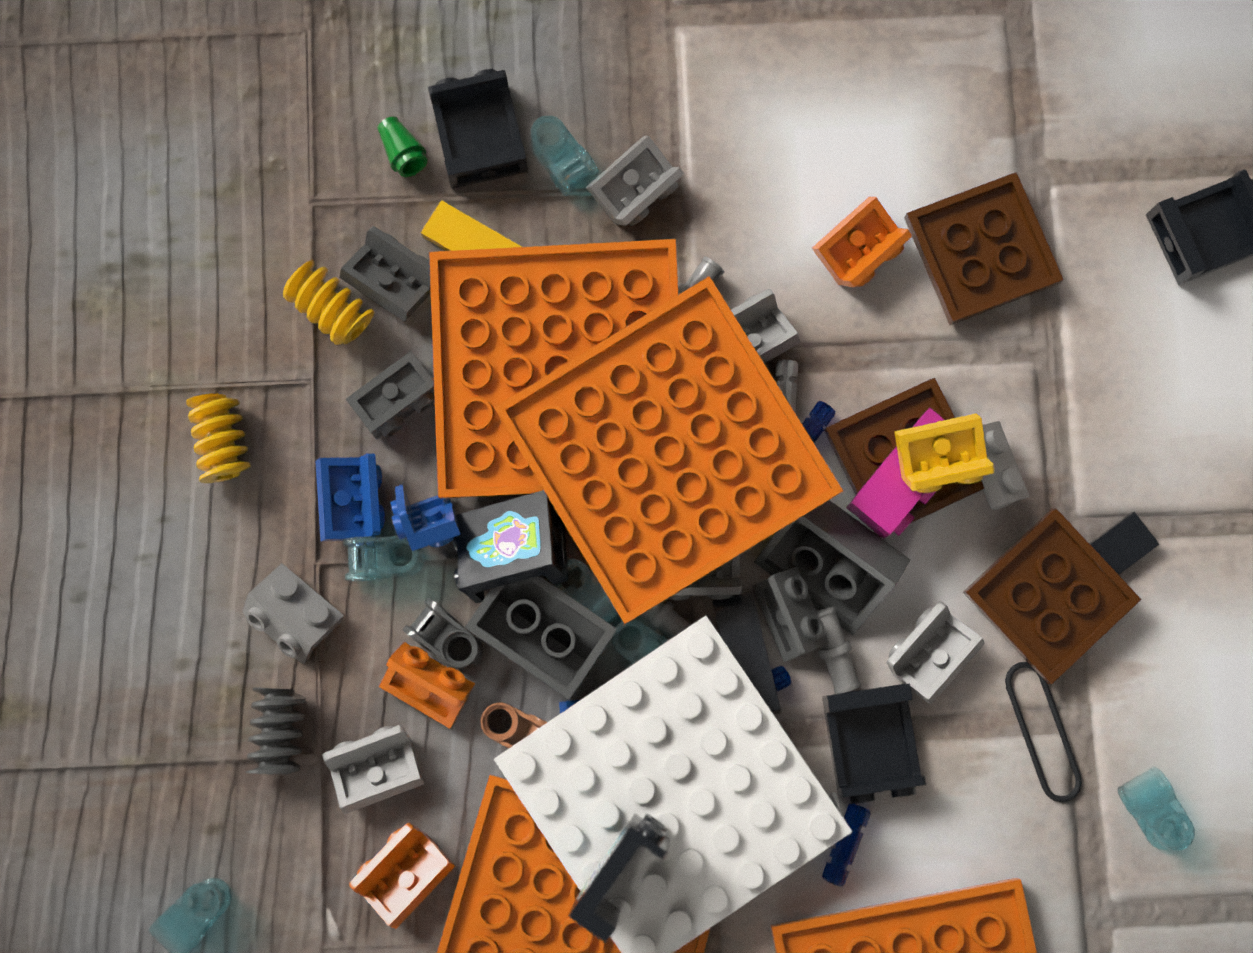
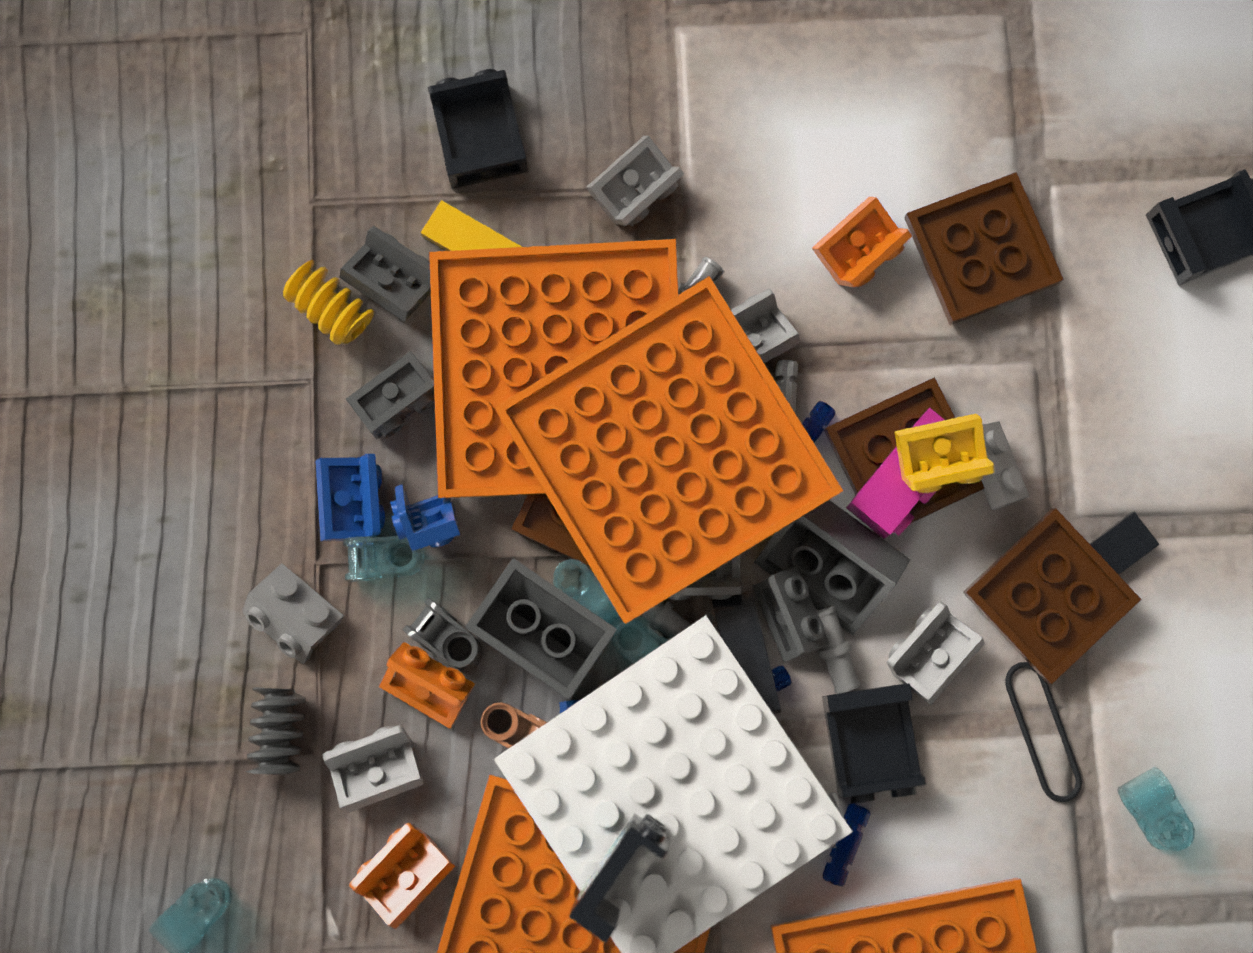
(216, 437): yellow piece -> none
(403, 150): green cone -> none
(509, 545): panel -> none
(564, 161): clear light blue piece -> none

